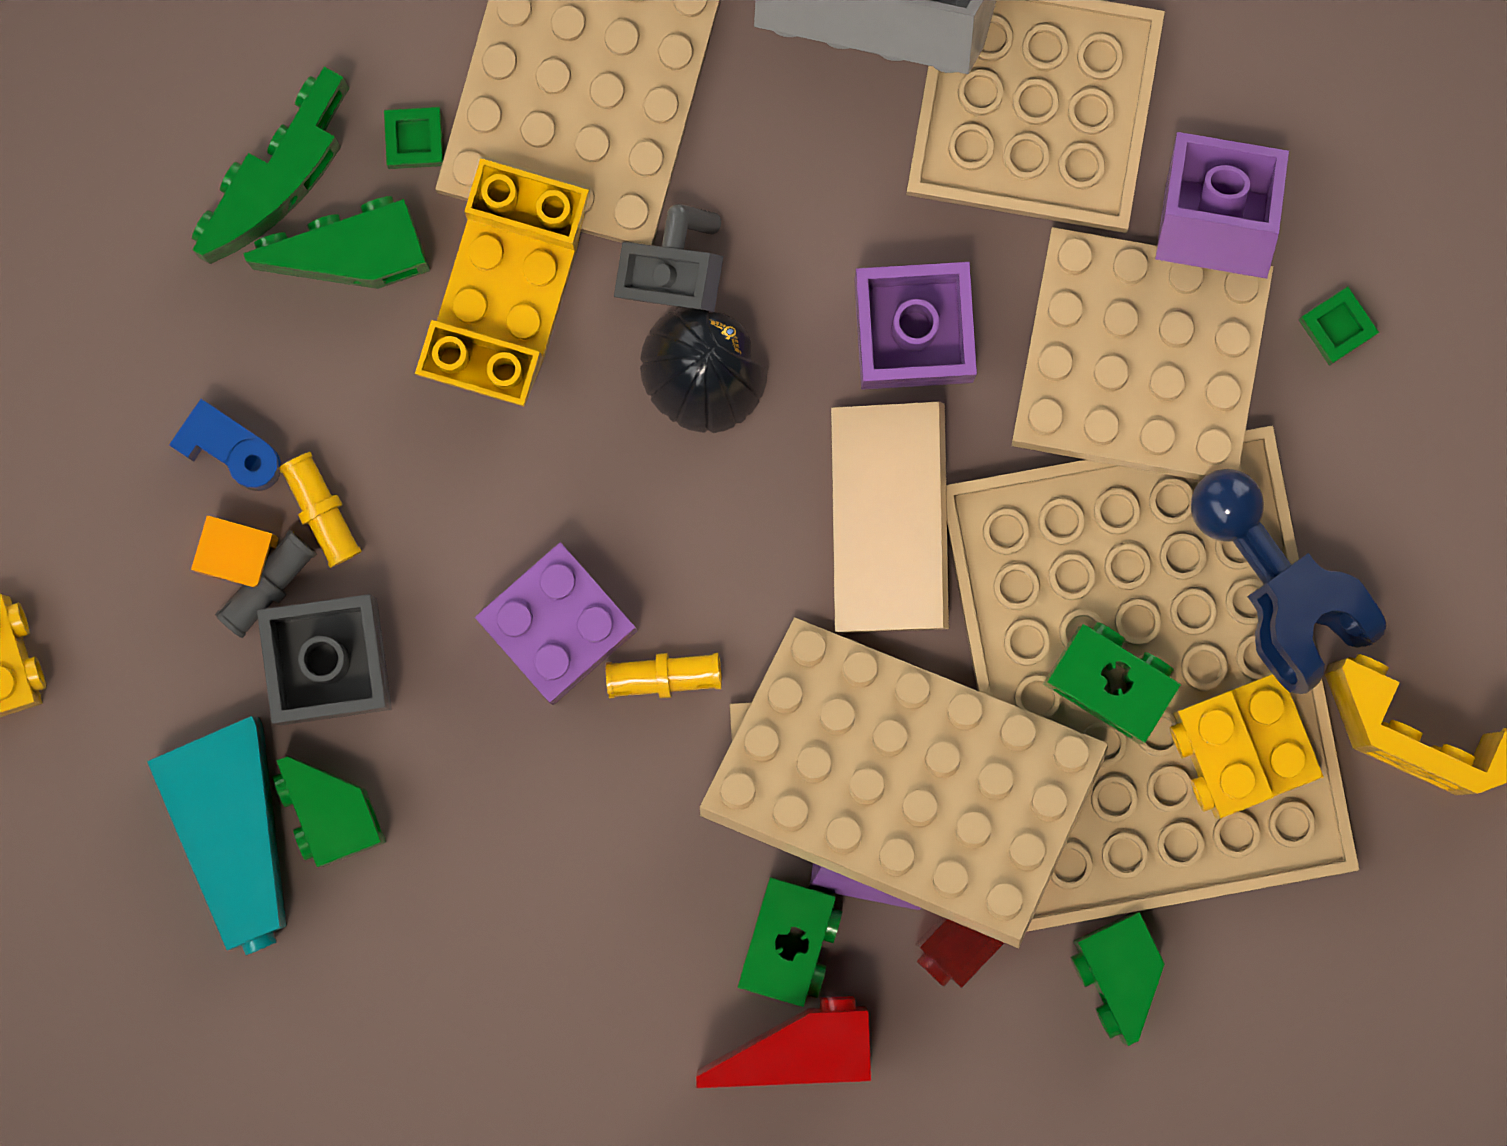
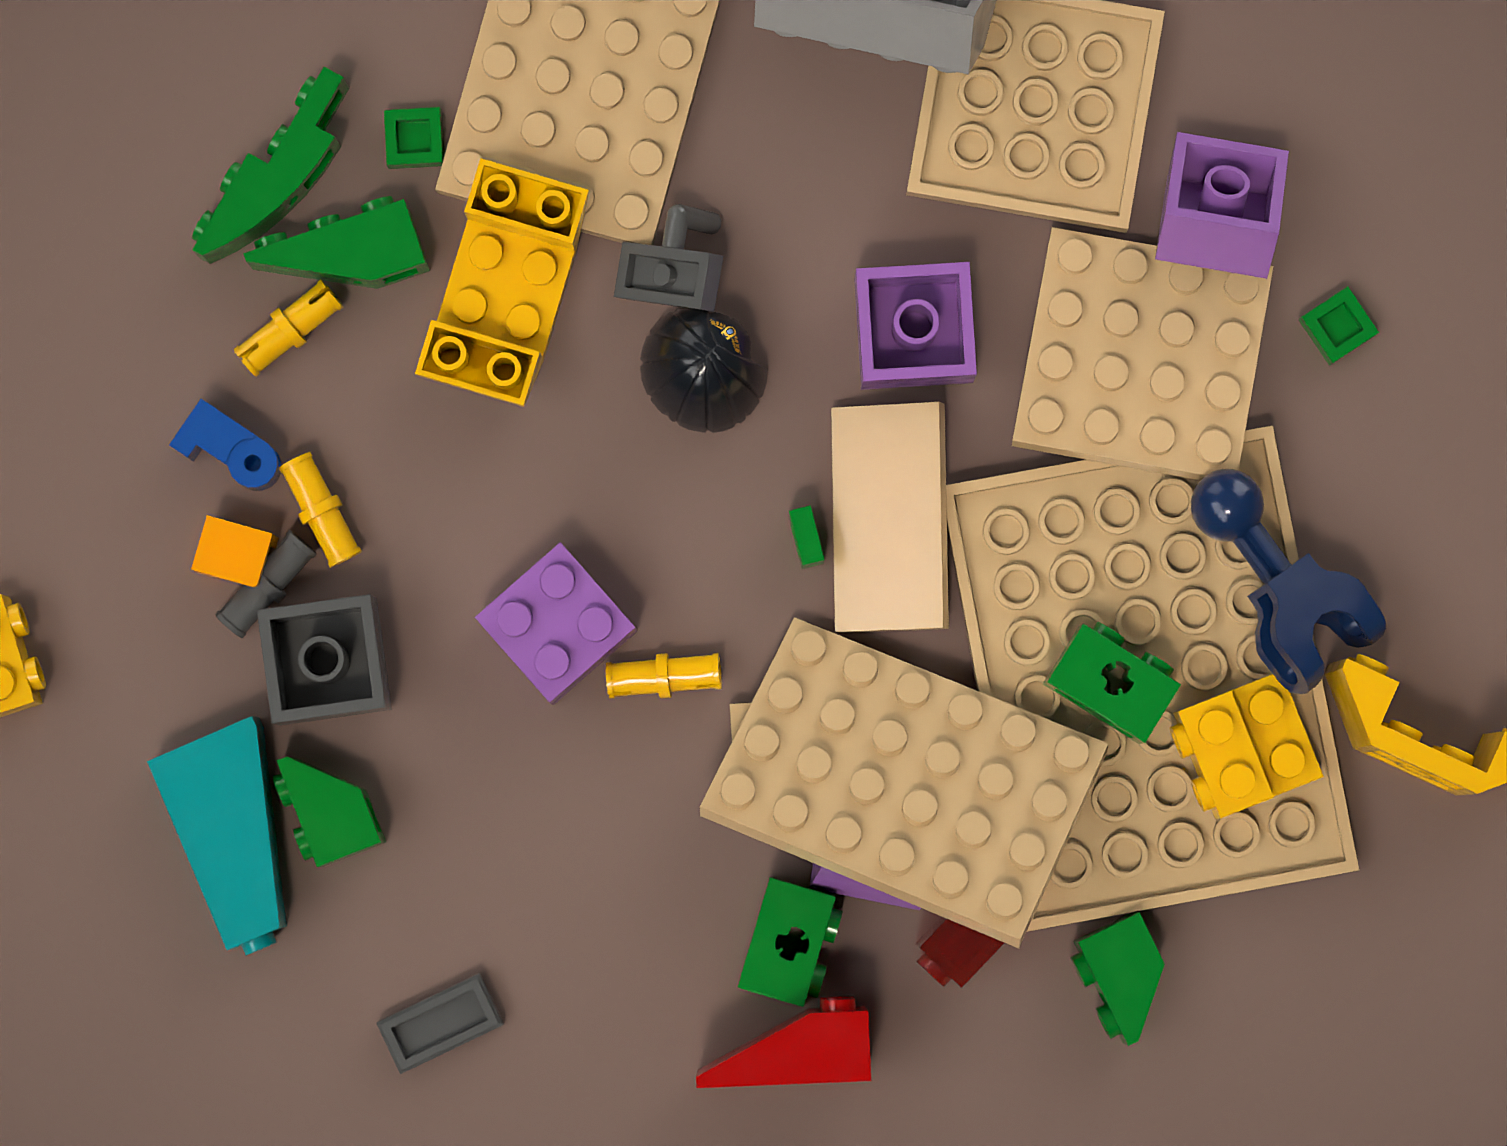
(288, 328): none -> yellow pin
(440, 1023): none -> dark grey tile
(806, 537): none -> green tile

